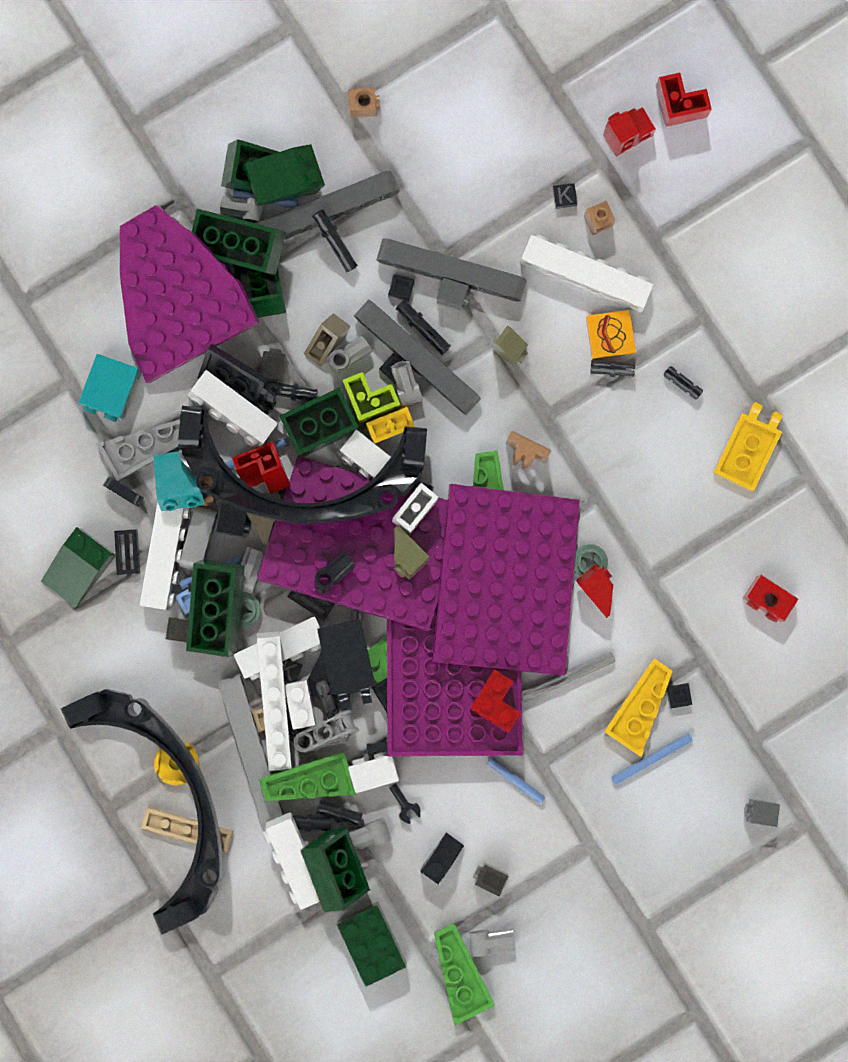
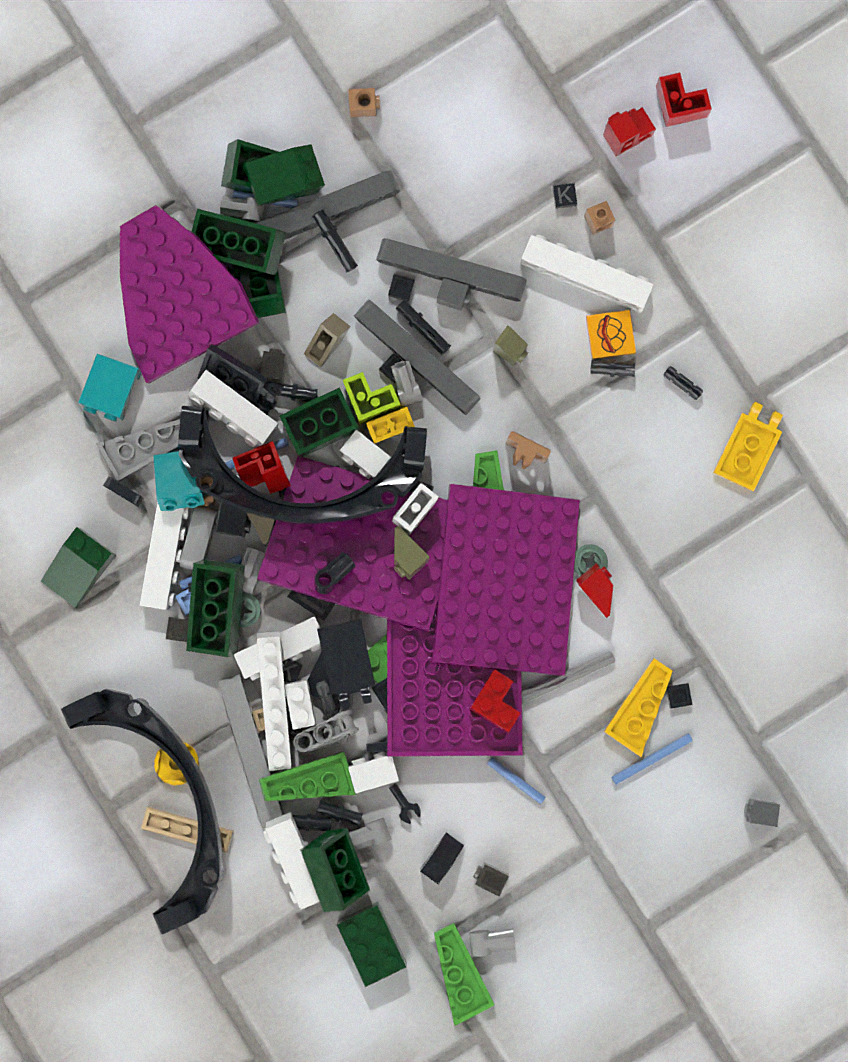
(136, 570): black tile -> none
(351, 353): light grey piece -> none
(783, 600): red brick -> none

